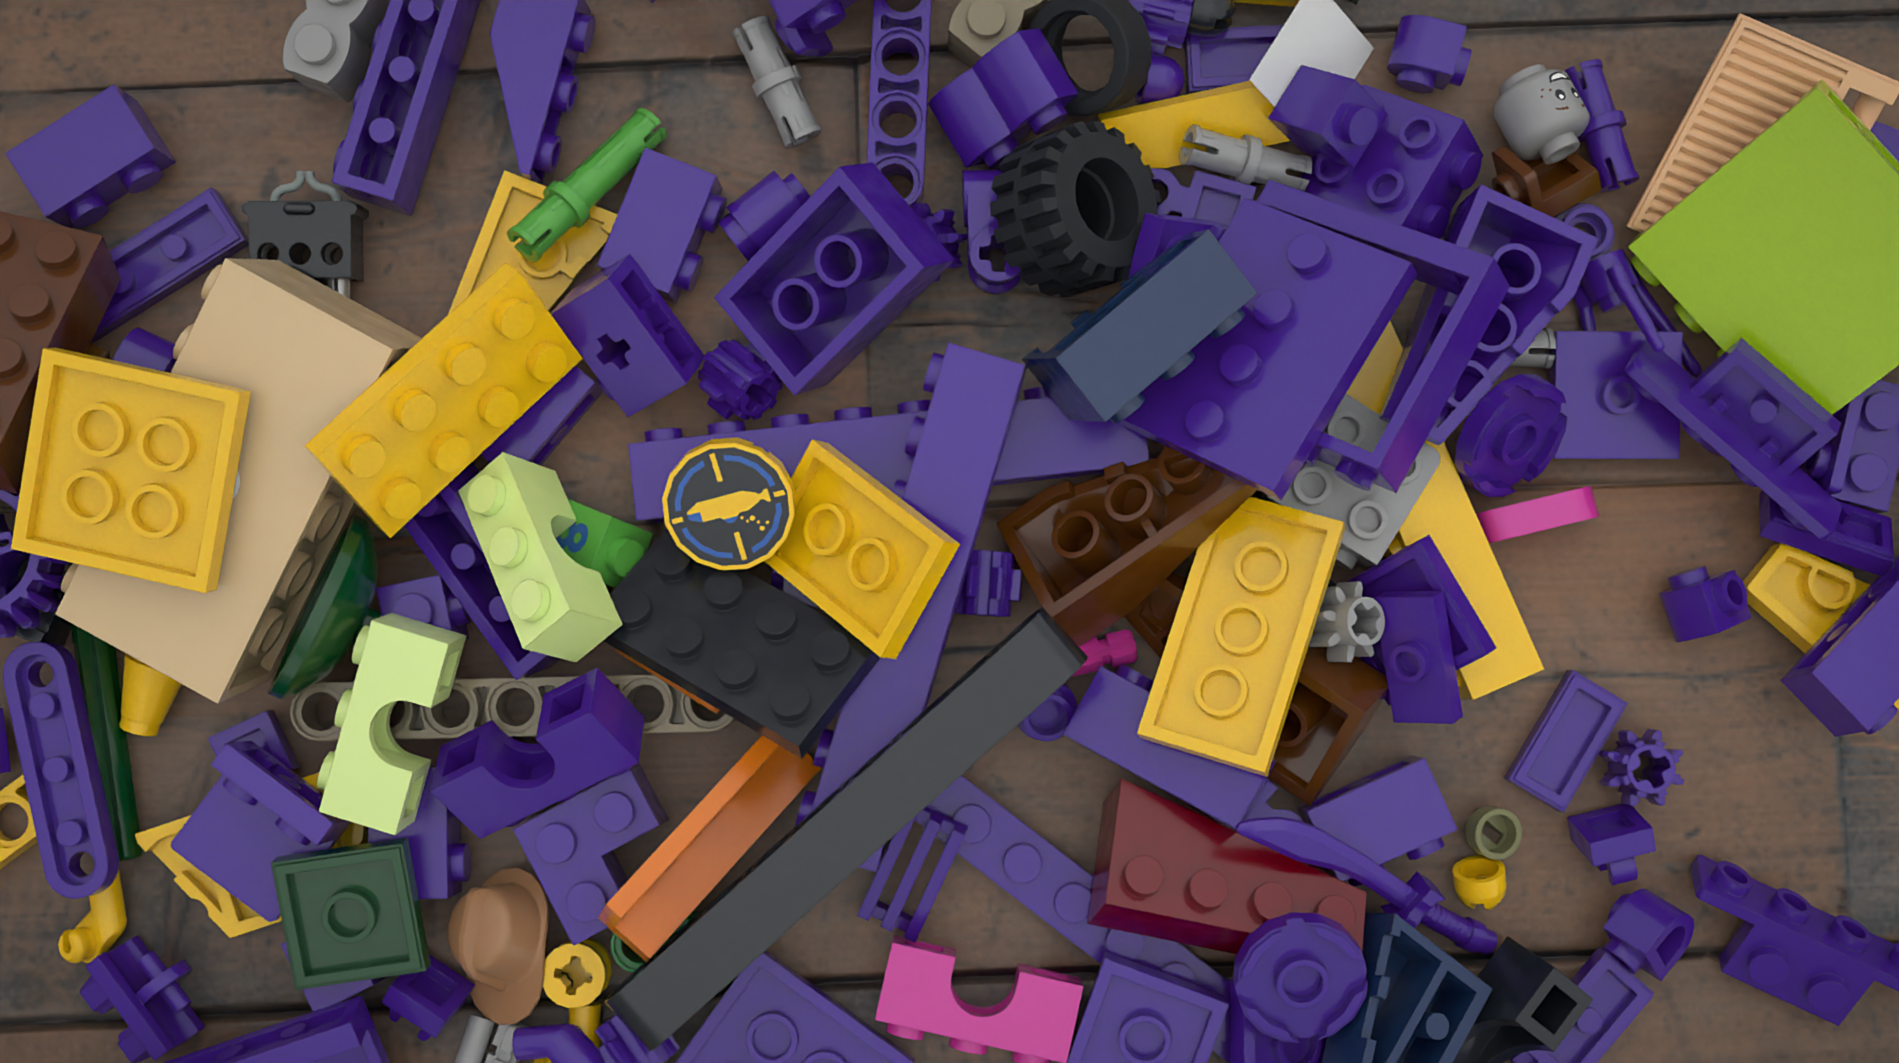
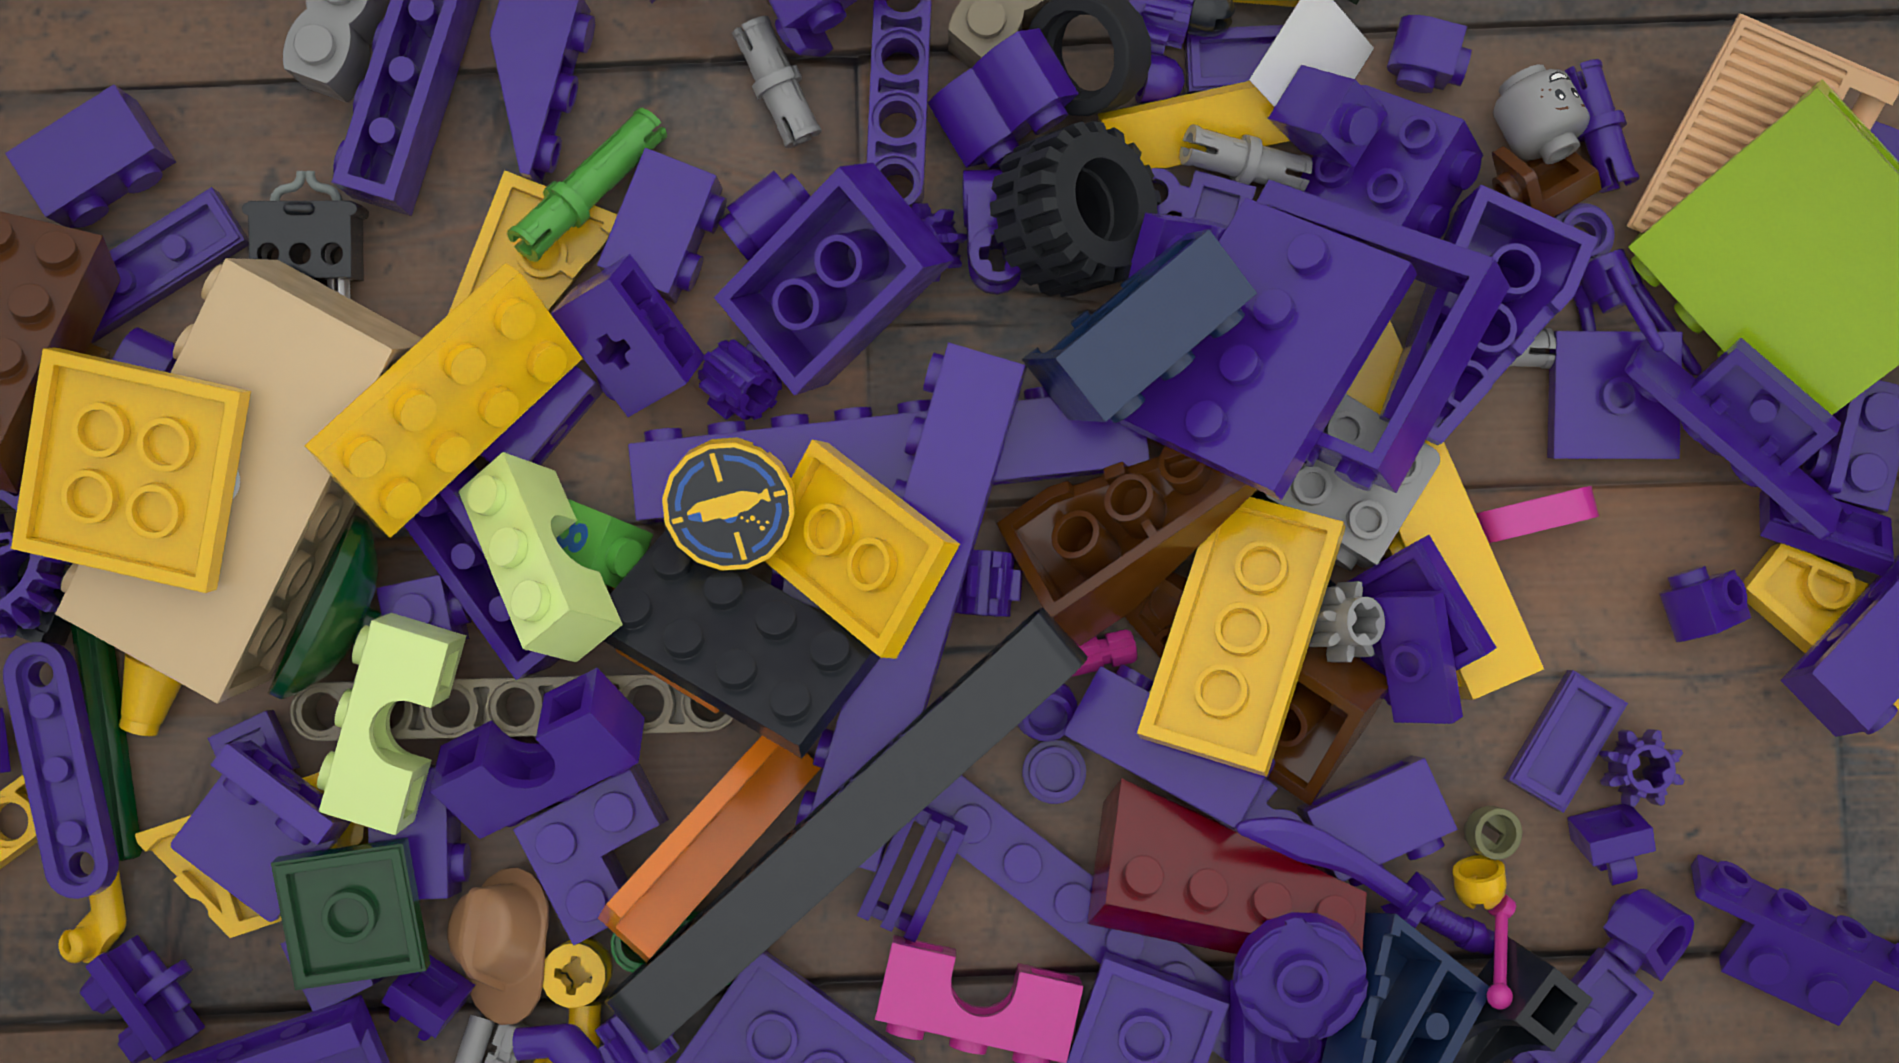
(1054, 771): none -> dark purple plate
(1499, 994): none -> dark pink hinge
(1511, 435): dark purple tile -> none

